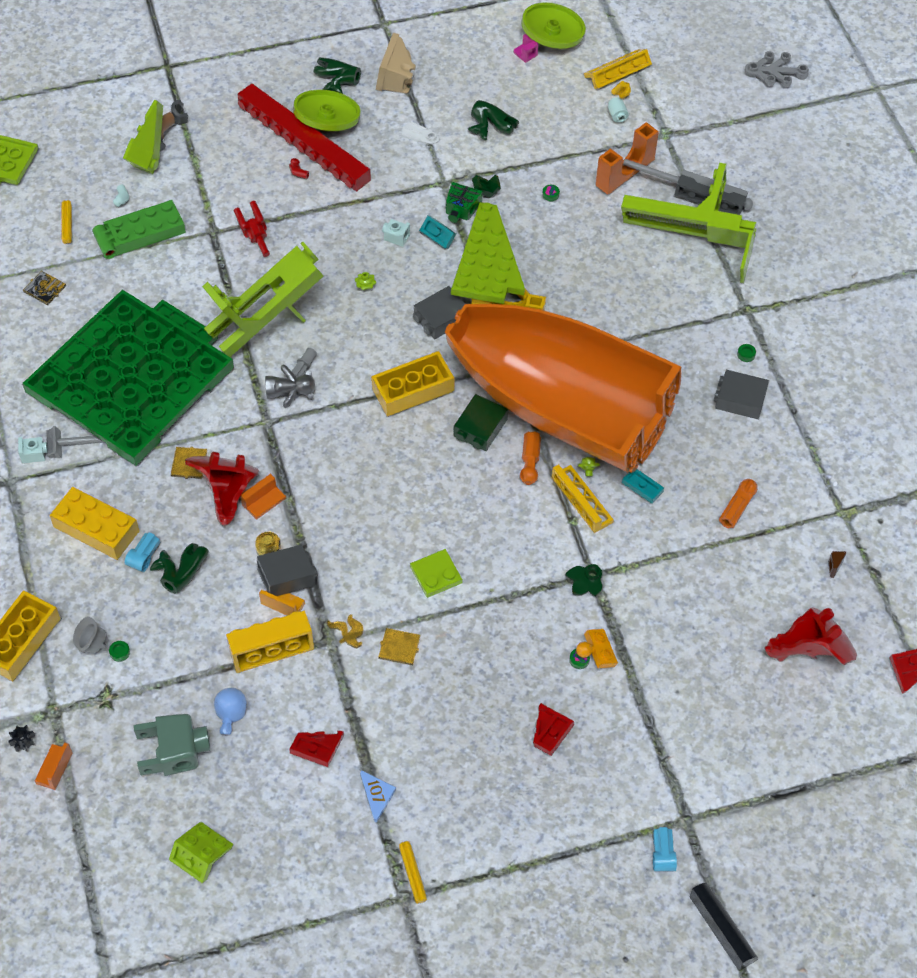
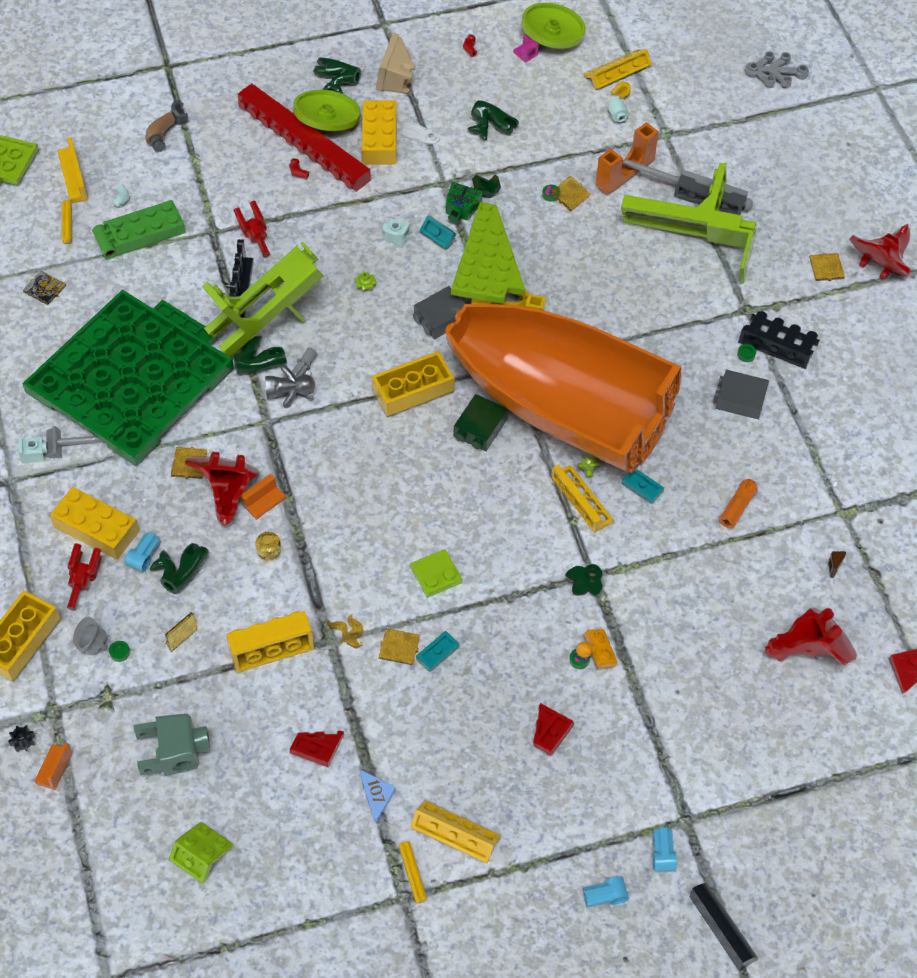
(72, 173): none -> yellow fence
(81, 573): none -> red plant
(145, 149): lime wedge -> none
(181, 632): none -> clear yellow piece
(230, 707): light blue hair -> none
(241, 272): none -> black fence
(266, 359): none -> dark green piece
(284, 603): light orange panel -> none
(286, 570): dark grey brick -> none
(379, 132): none -> yellow brick
(437, 651): none -> teal plate
(455, 832): none -> yellow fence
(468, 45): none -> red arm
(530, 456): orange piece -> none
(570, 193): none -> clear yellow piece
(611, 891): none -> medium azure piece
(775, 346): none -> black fence
(826, 267): none -> clear yellow piece
(885, 251): none -> red animal

